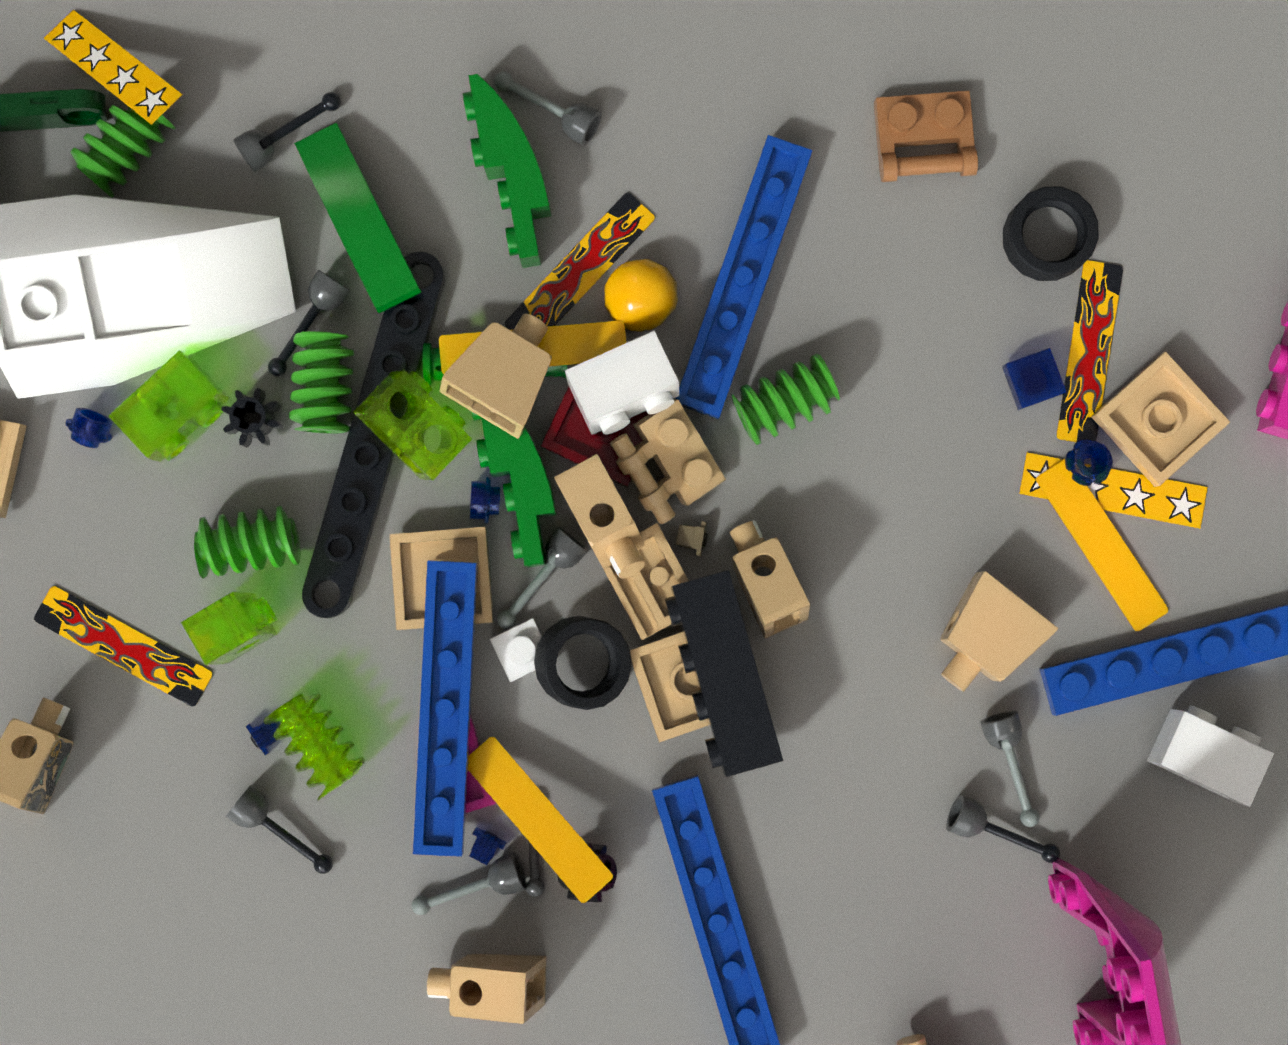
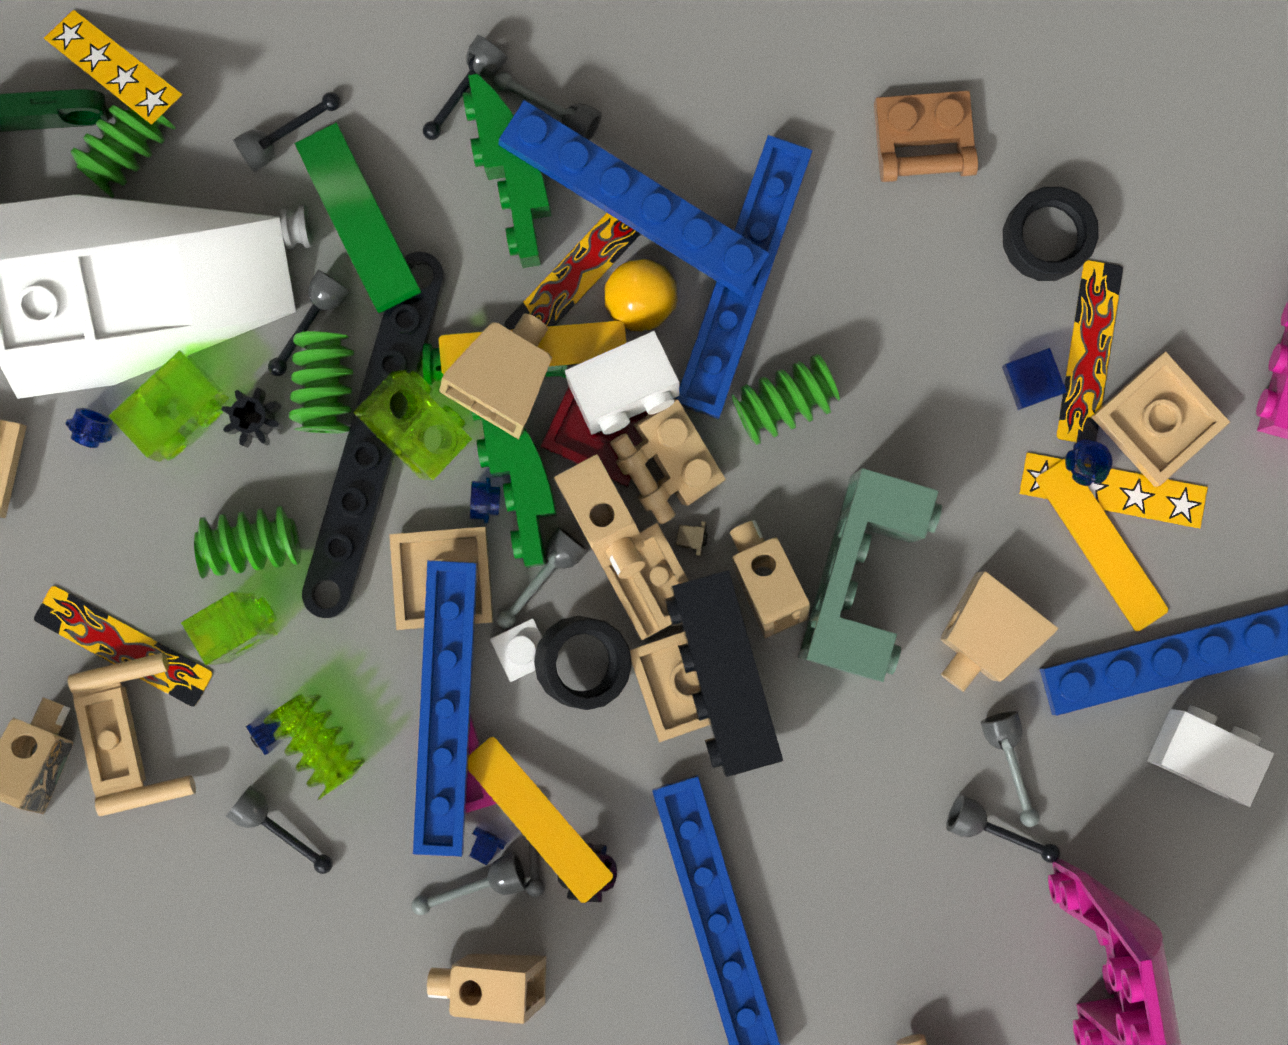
(112, 740): none -> tan plate
(296, 227): none -> light grey bush
(482, 59): none -> hinge
(633, 198): none -> blue plate
(883, 507): none -> sand green plate

